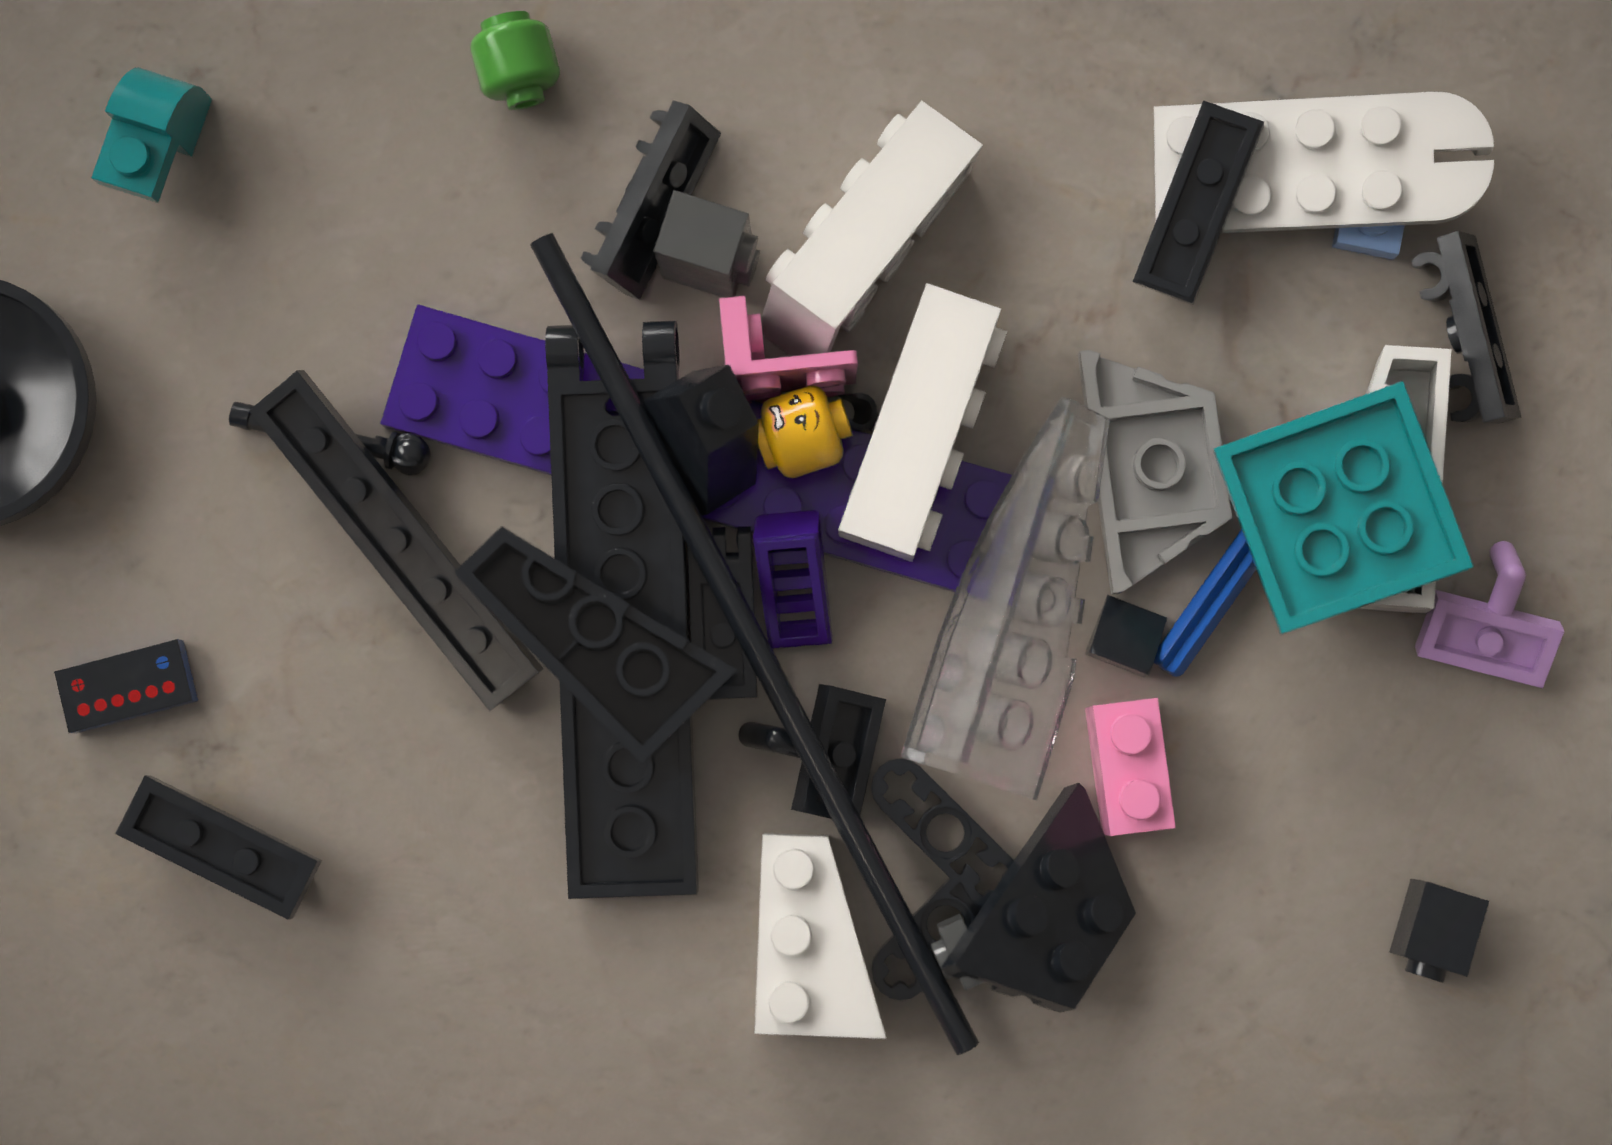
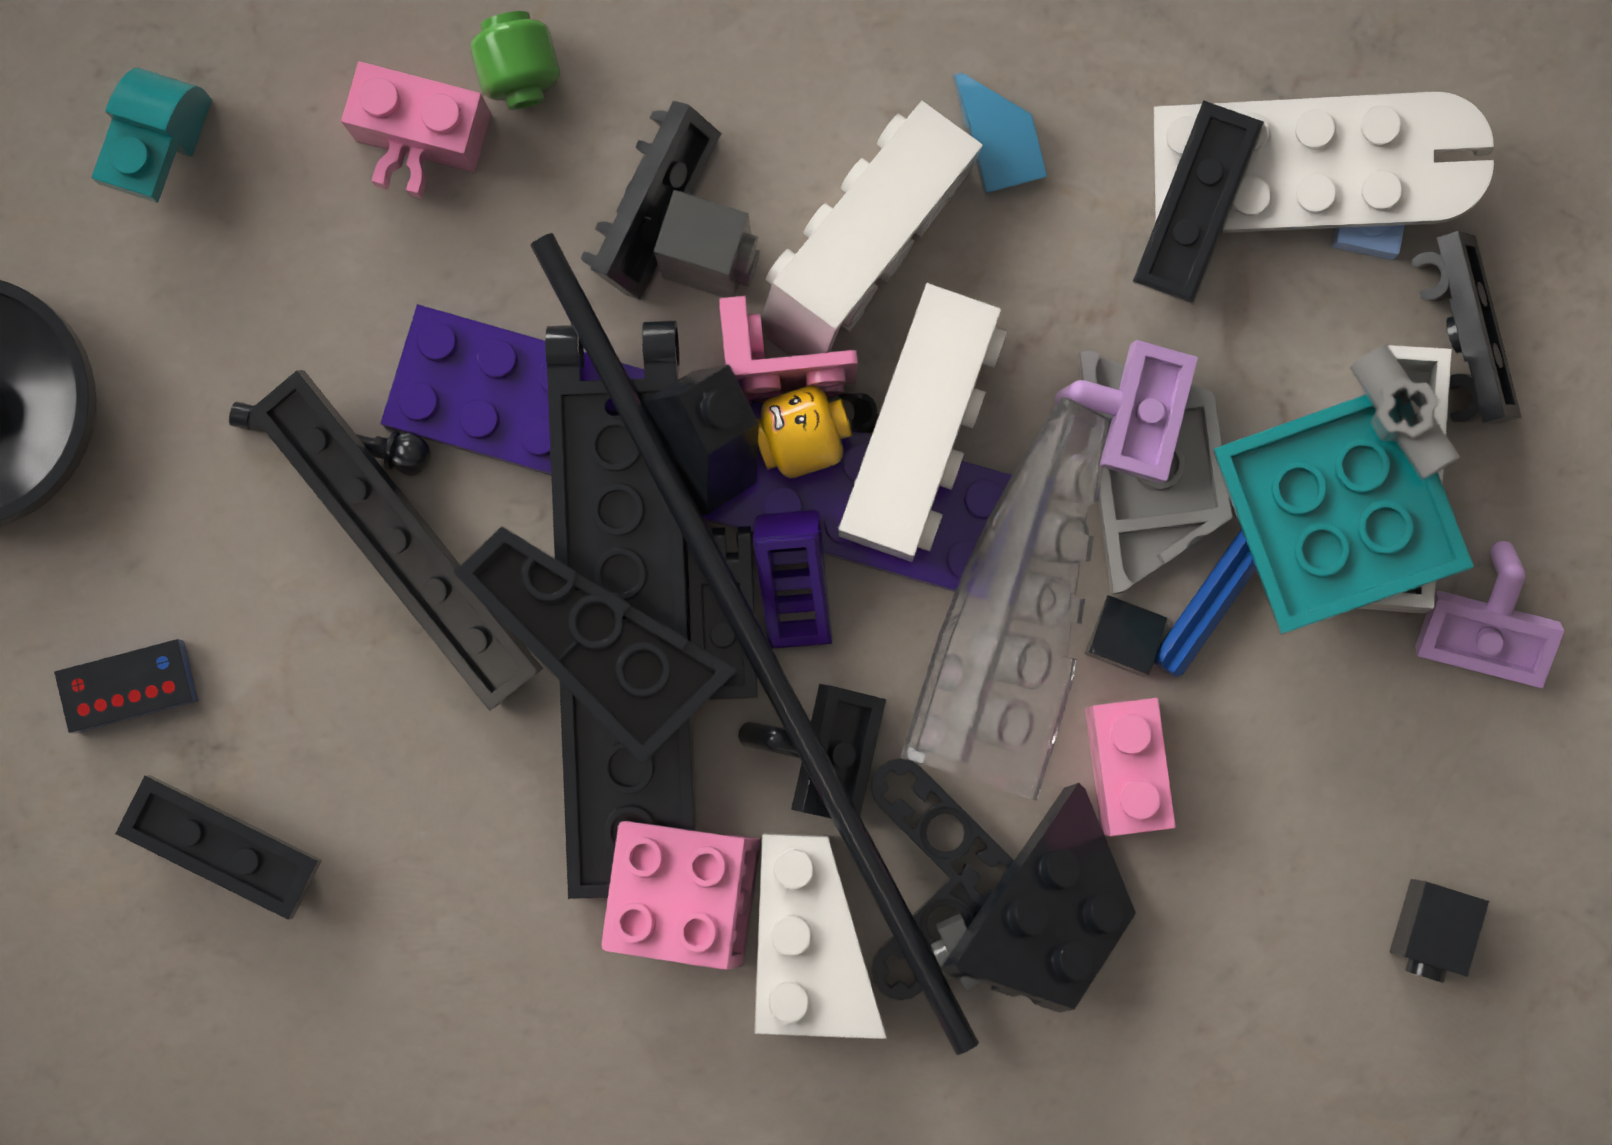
(416, 120): none -> bright pink brick
(681, 895): none -> bright pink bracket
(1007, 133): none -> dark azure slope
(1143, 410): none -> lavender plate
(1383, 383): none -> light grey axle

